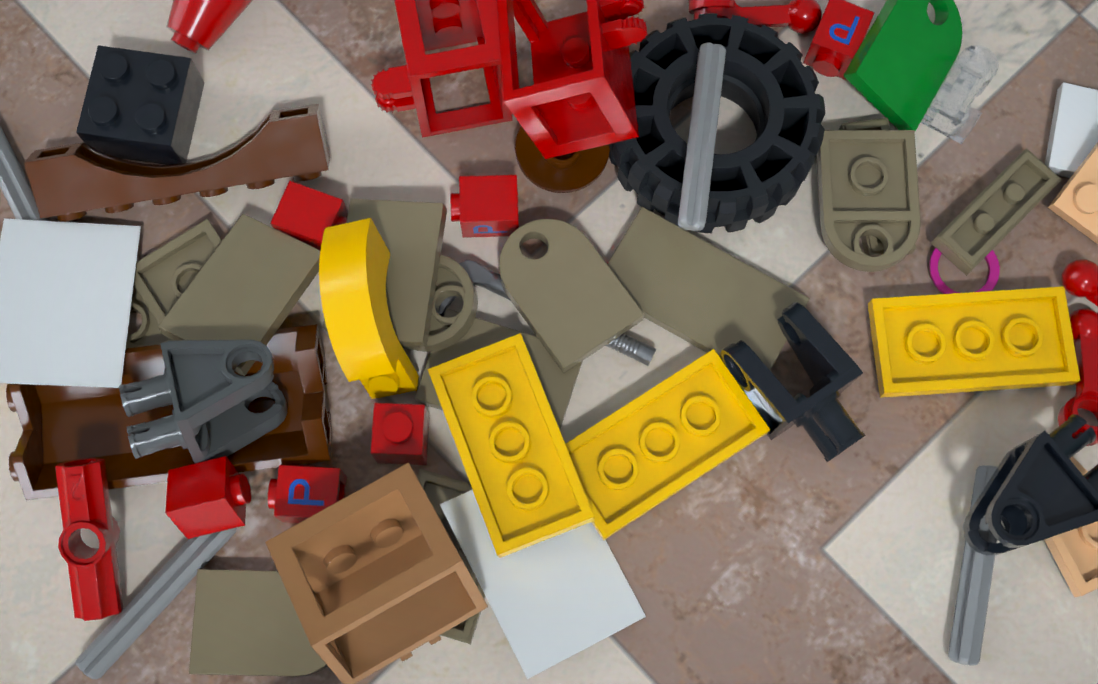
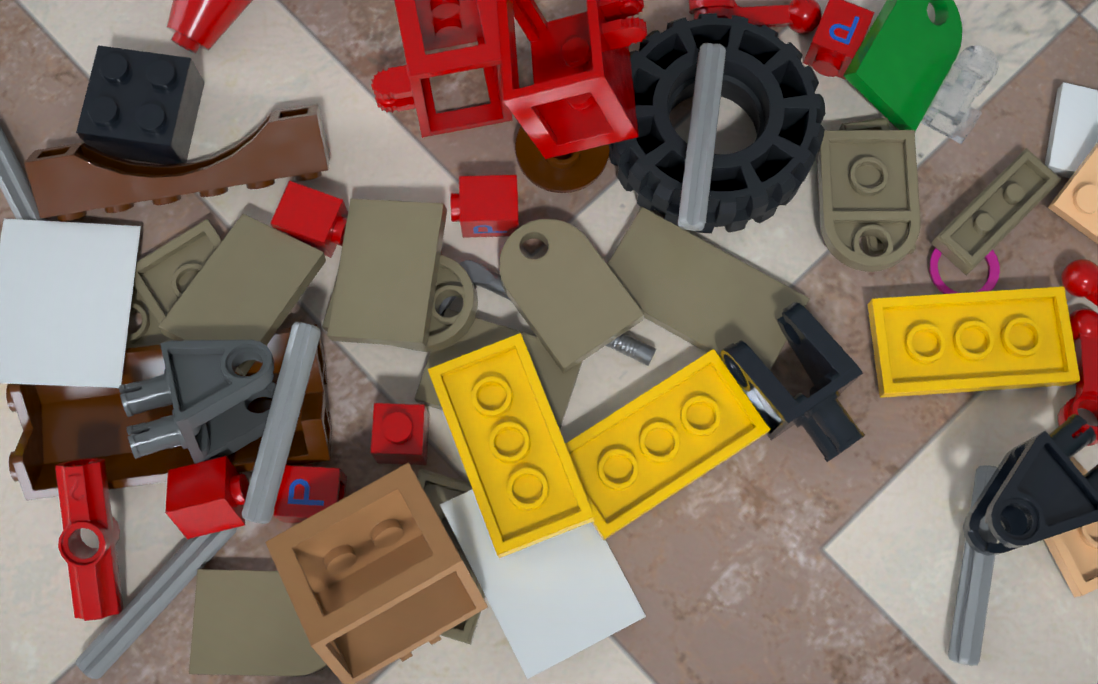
(281, 423): none -> light grey axle
(357, 312): yellow arch -> none

